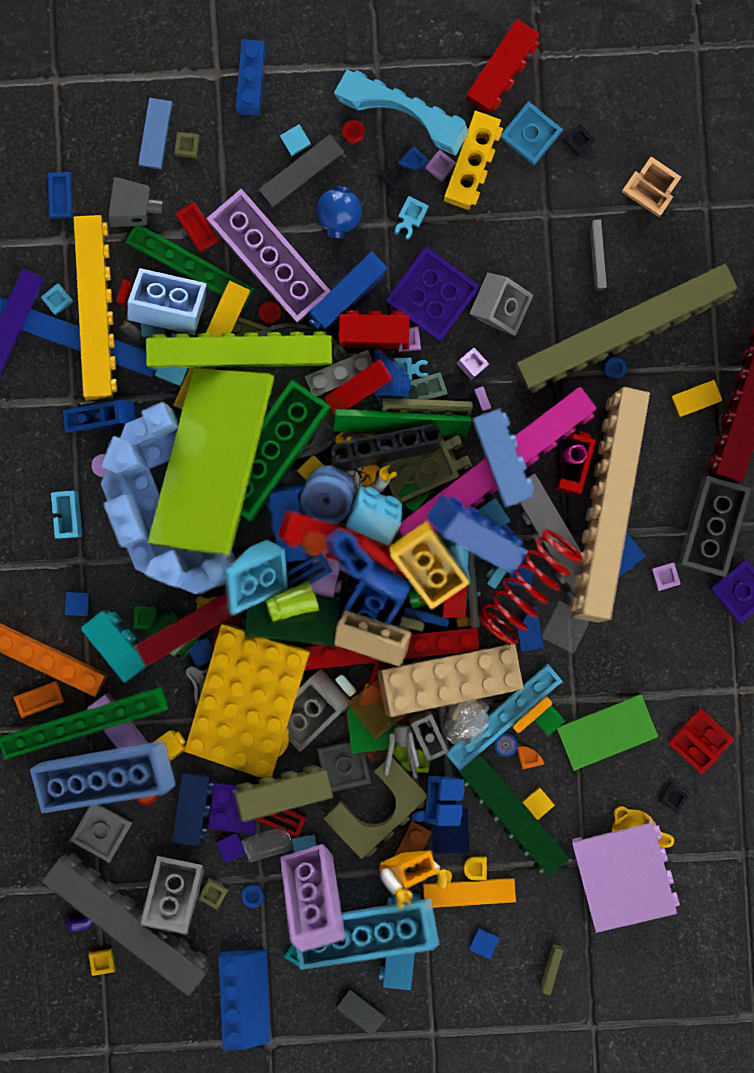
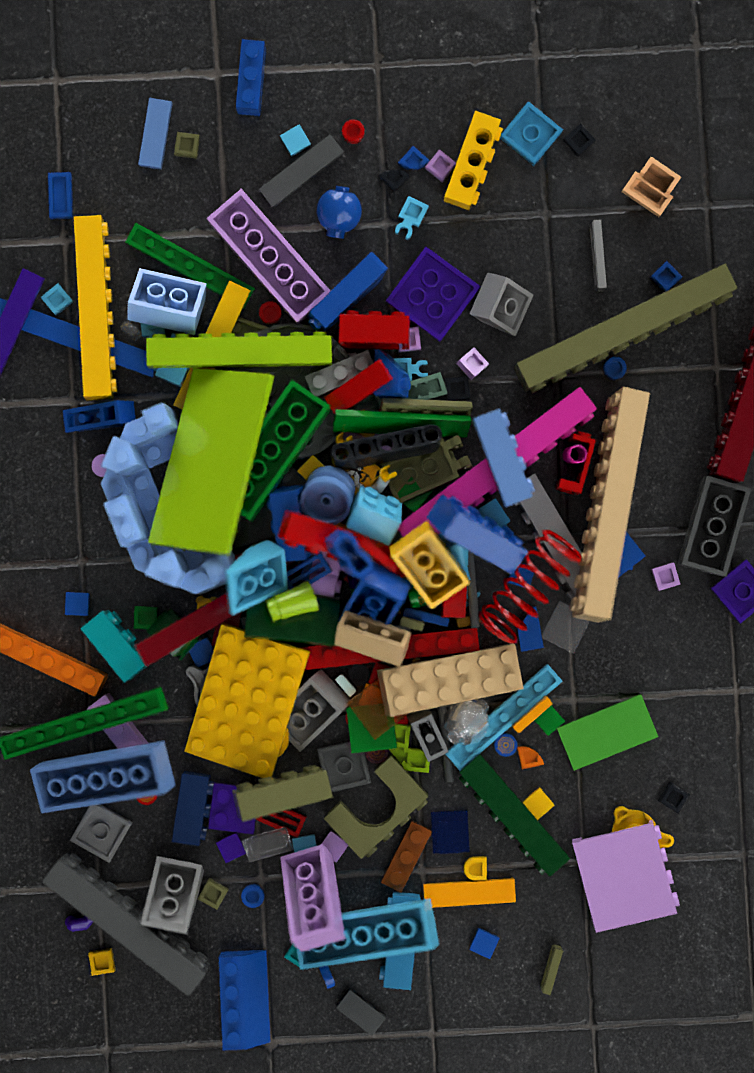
(39, 699): orange tile -> none
(68, 505): medium azure piece -> none
(124, 293): red tile -> none
(131, 204): dark grey torso -> none
(174, 743): yellow brick -> none
(197, 227): red tile -> none
(313, 543): clear orange tile -> none
(327, 976): none -> blue tile
(335, 845): none -> lavender tile
(361, 93): medium azure arch -> none
(403, 737): light grey plant -> none
(408, 870): light orange torso -> none
(418, 815): blue tile -> none
(443, 801): blue piece -> none
(482, 399): lavender tile -> none
(495, 575): medium azure plate -> none
(502, 67): red brick -> none
(666, 277): none -> blue tile
(696, 398): yellow tile -> none
(701, 741): red slope -> none

